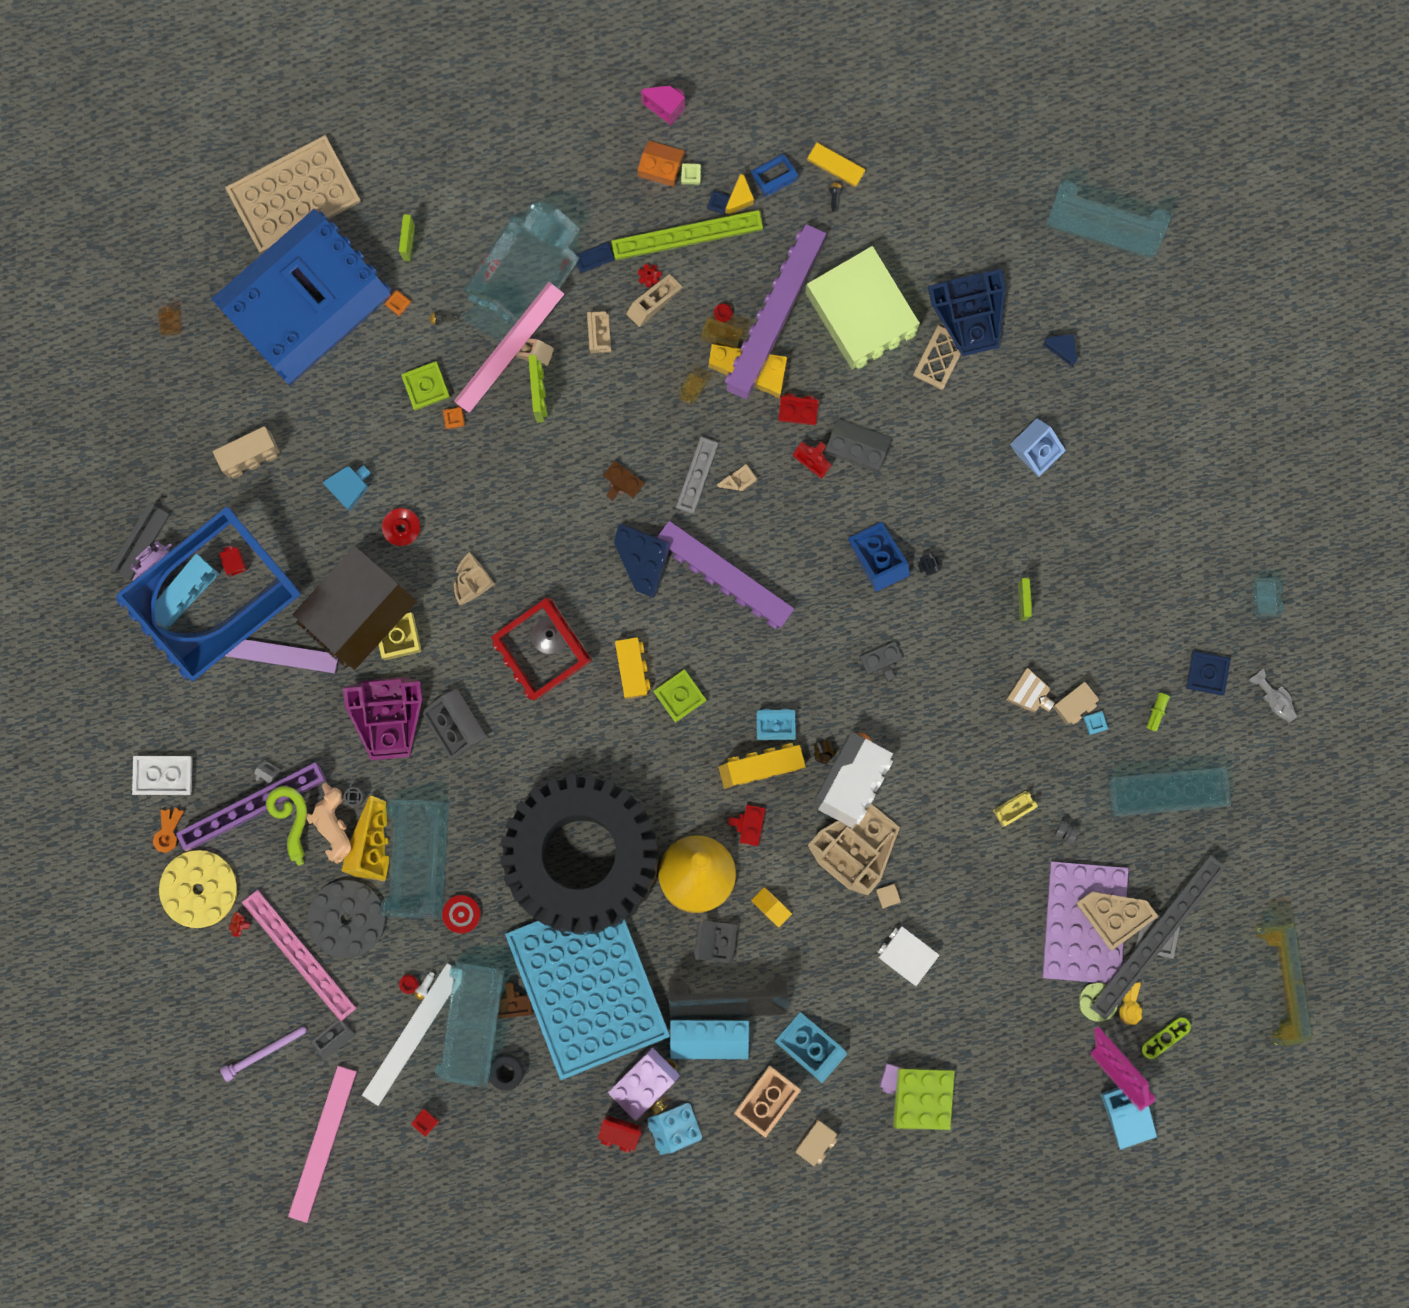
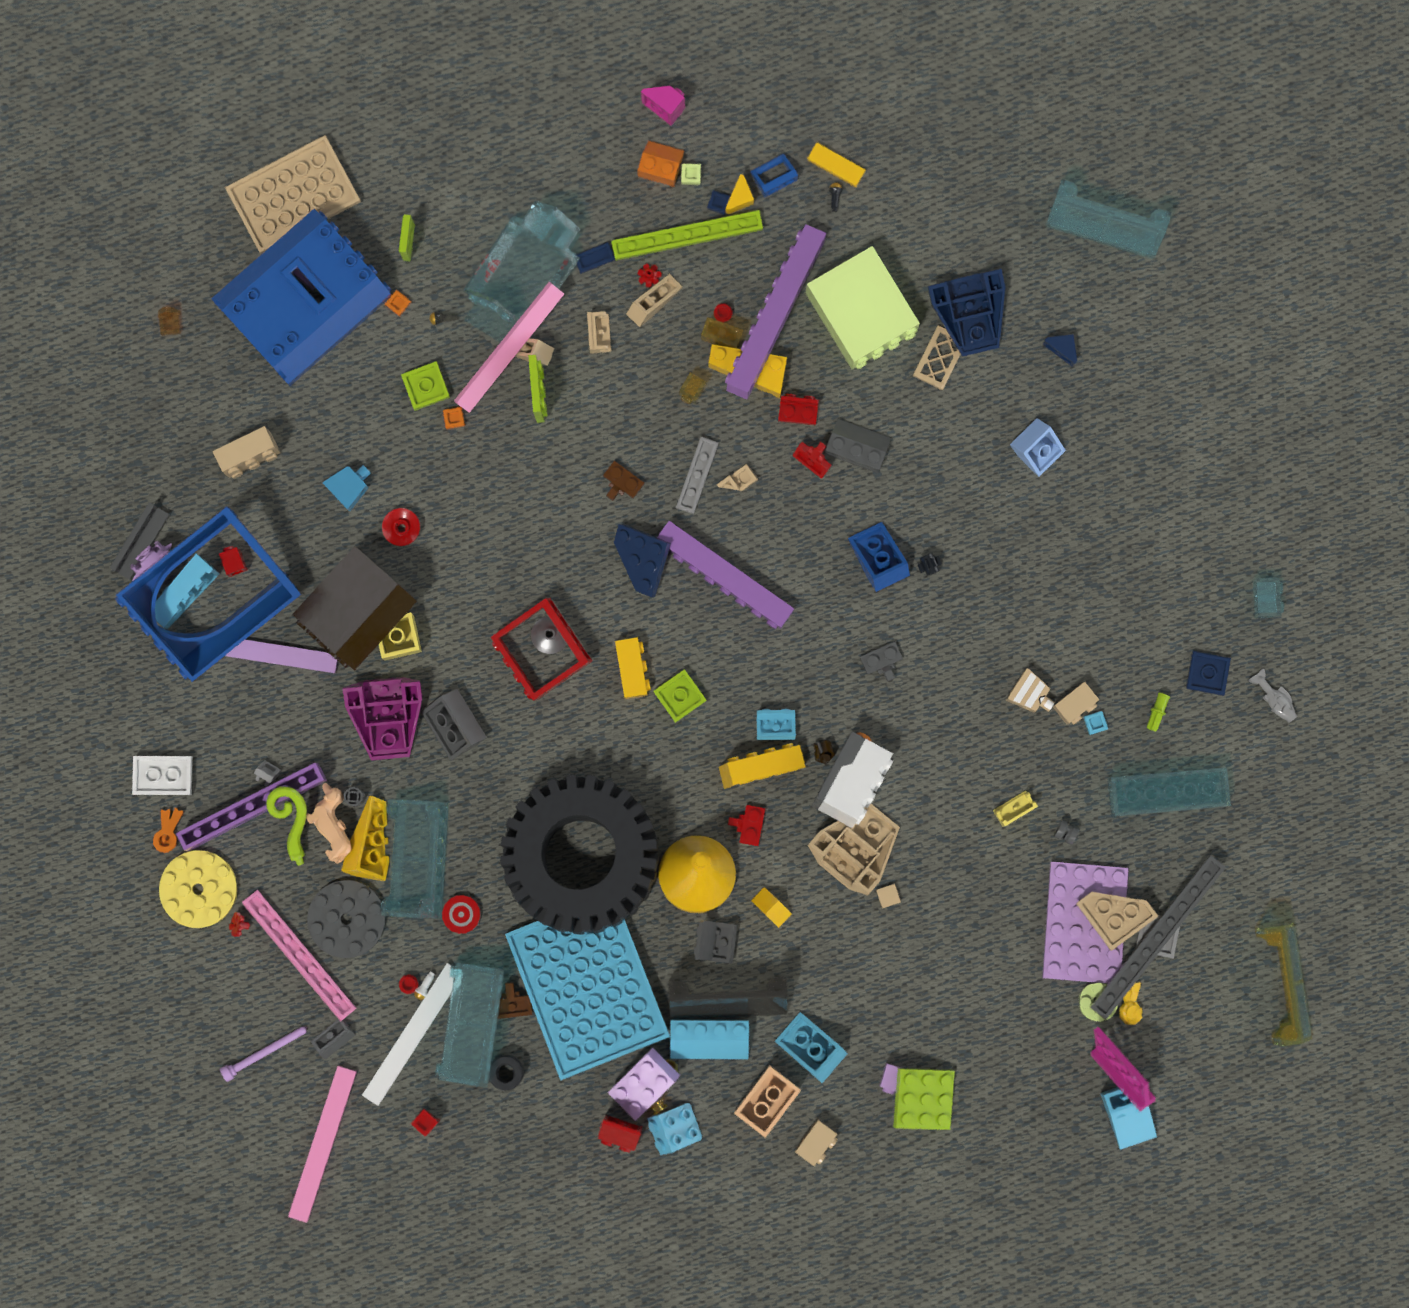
(472, 580): tan brick -> none
(907, 955): white brick -> none
(1024, 595): lime tile -> none
(1157, 1051): lime beam -> none

